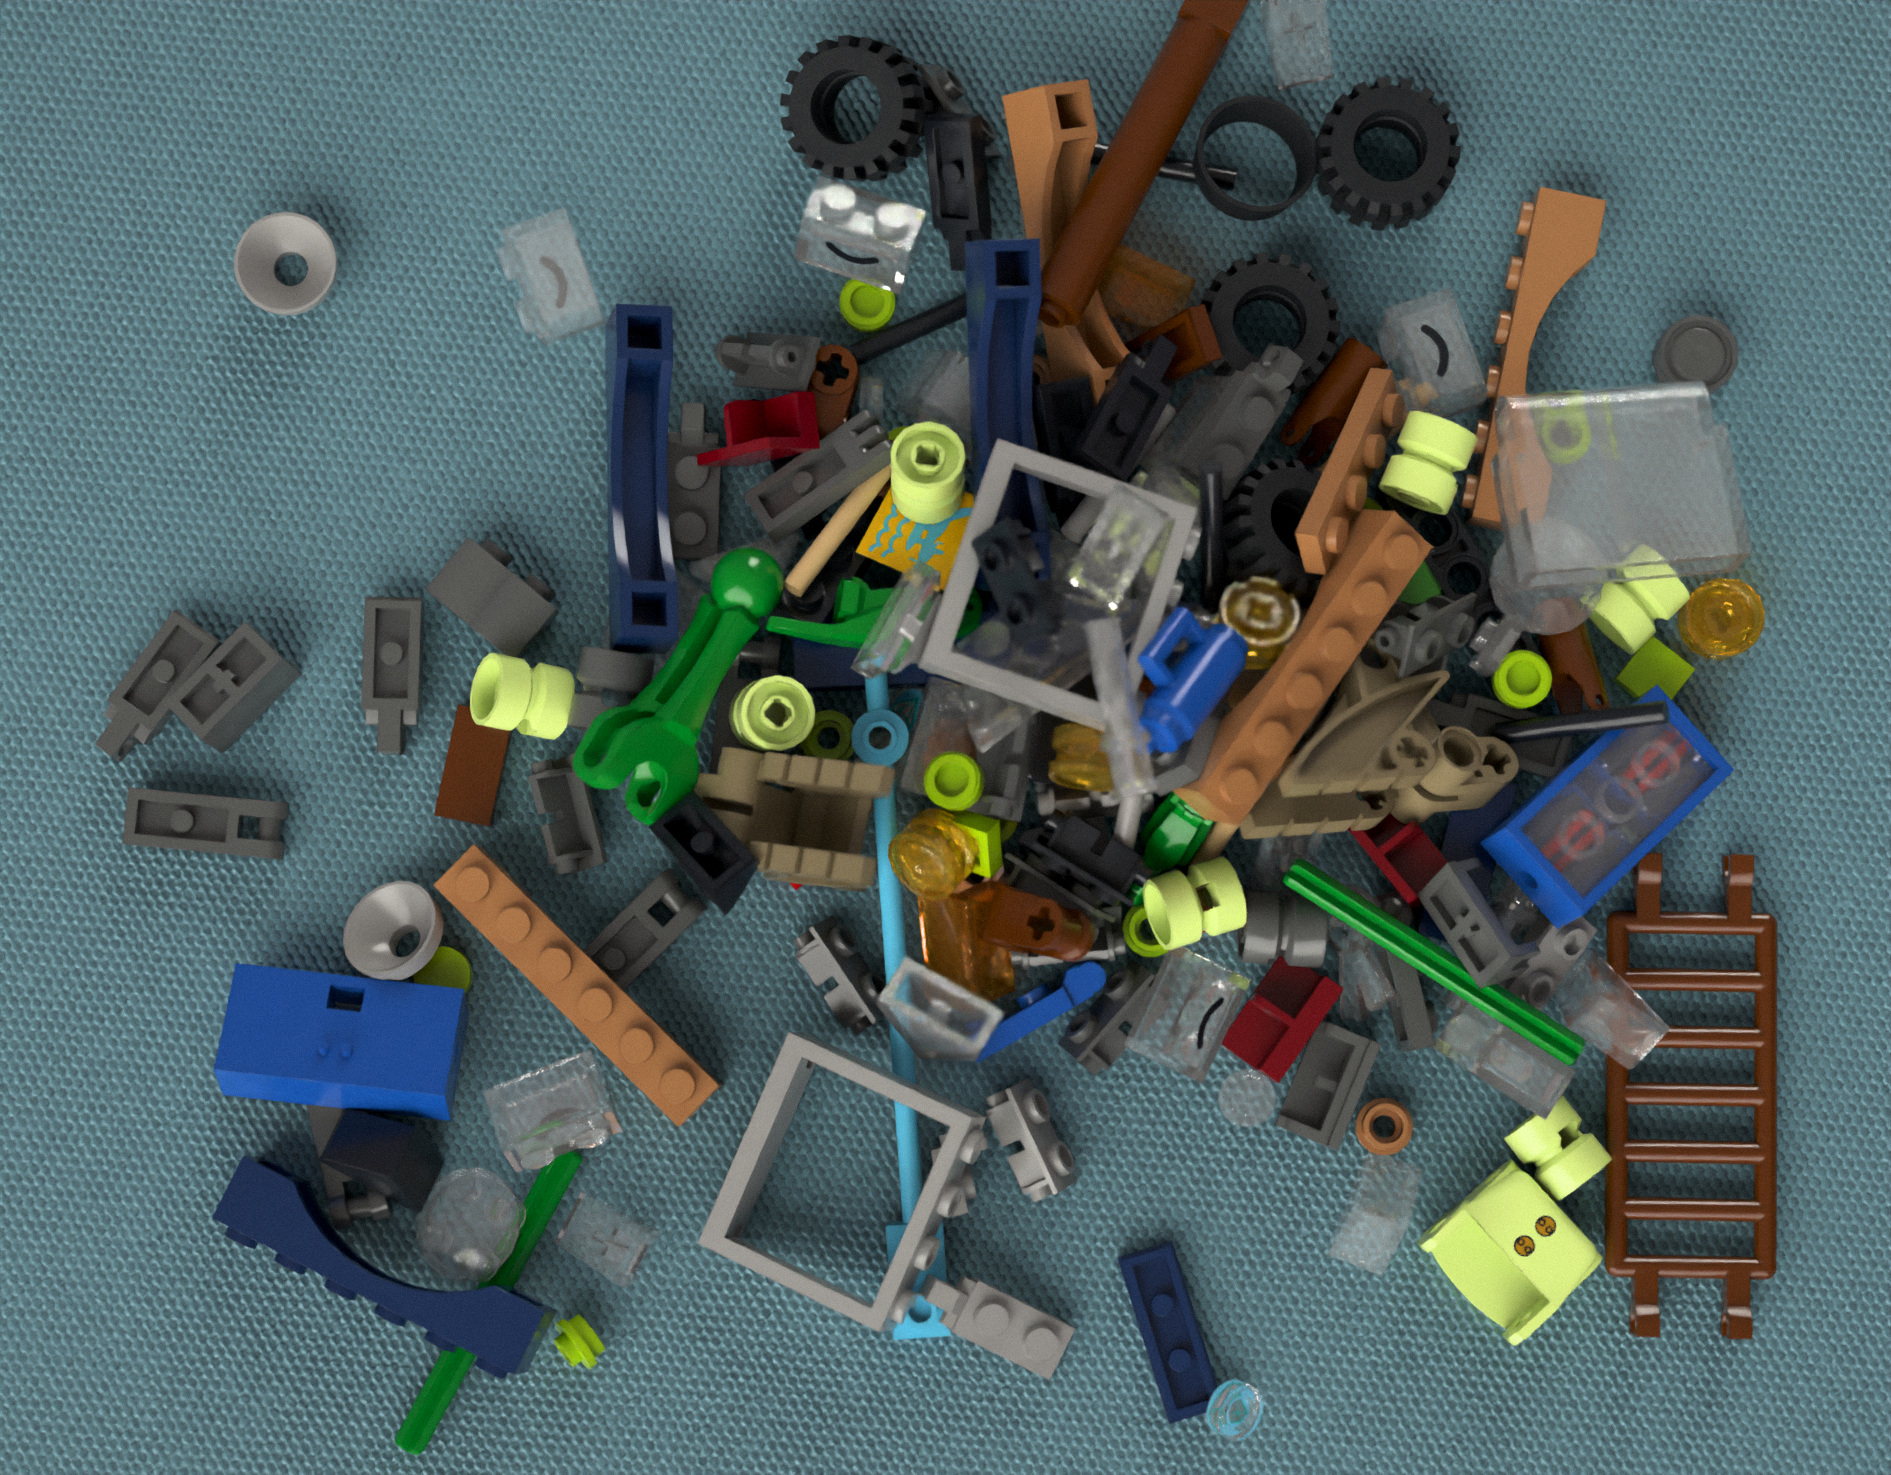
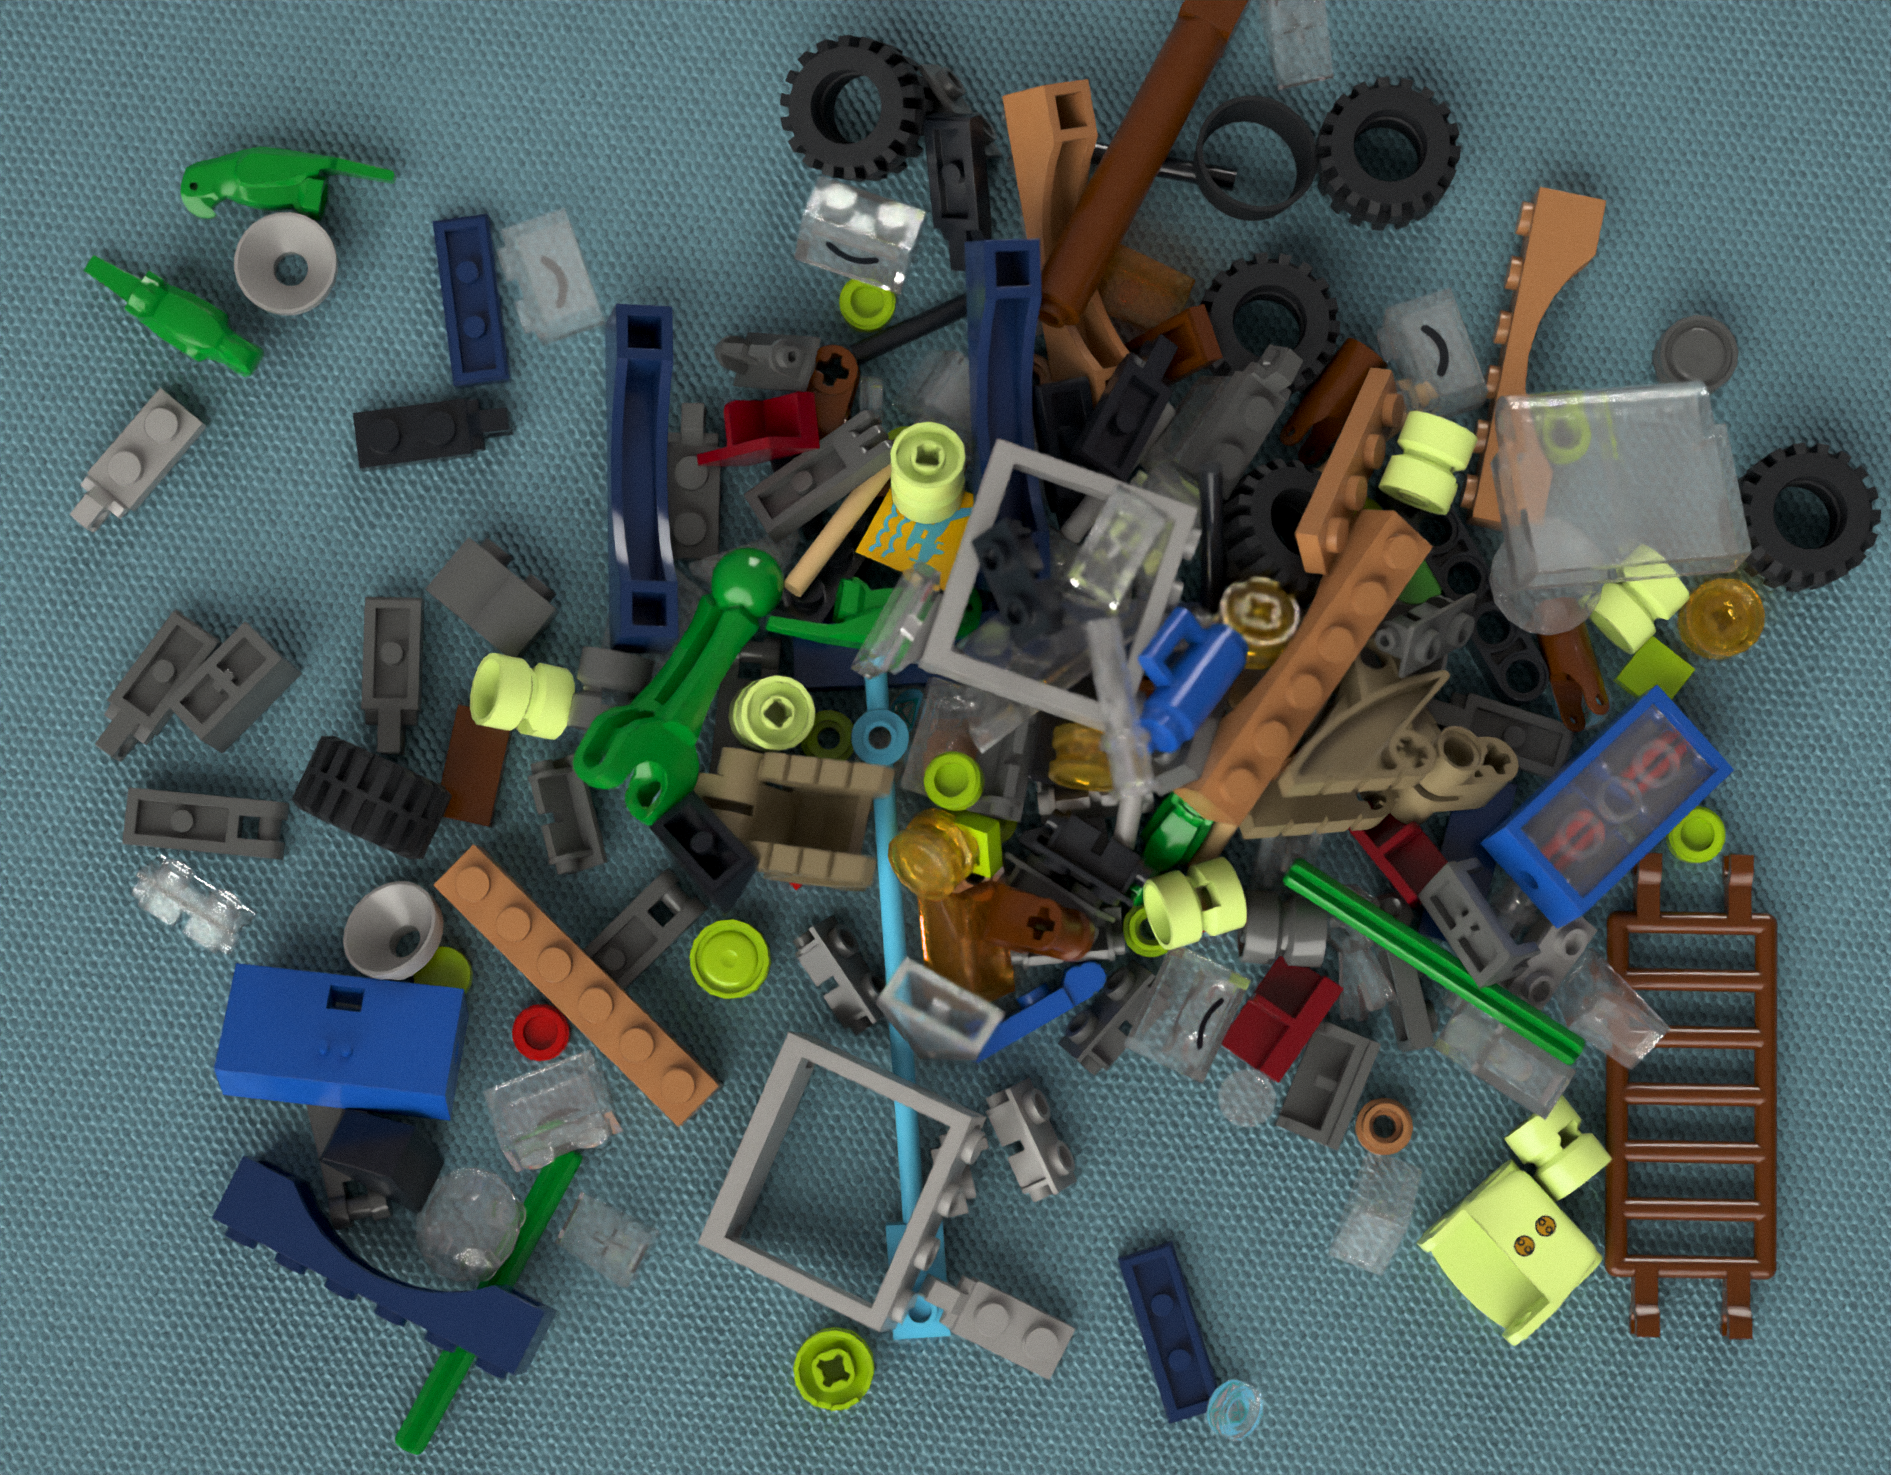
(137, 460): none -> light grey hinge
(179, 318): none -> green animal
(215, 914): none -> clear hinge
(270, 181): none -> green animal
(371, 797): none -> black tyre
(426, 433): none -> black hinge
(471, 301): none -> dark blue tile
(541, 1032): none -> red tile
(578, 1342): lime plate -> none
(730, 959): none -> lime wheel
(834, 1368): none -> lime wheel
(1494, 642): clear plate -> none
(1522, 679): lime tile -> none
(1583, 722): black bar -> none
(1697, 836): none -> lime tile
(1846, 503): none -> black tyre

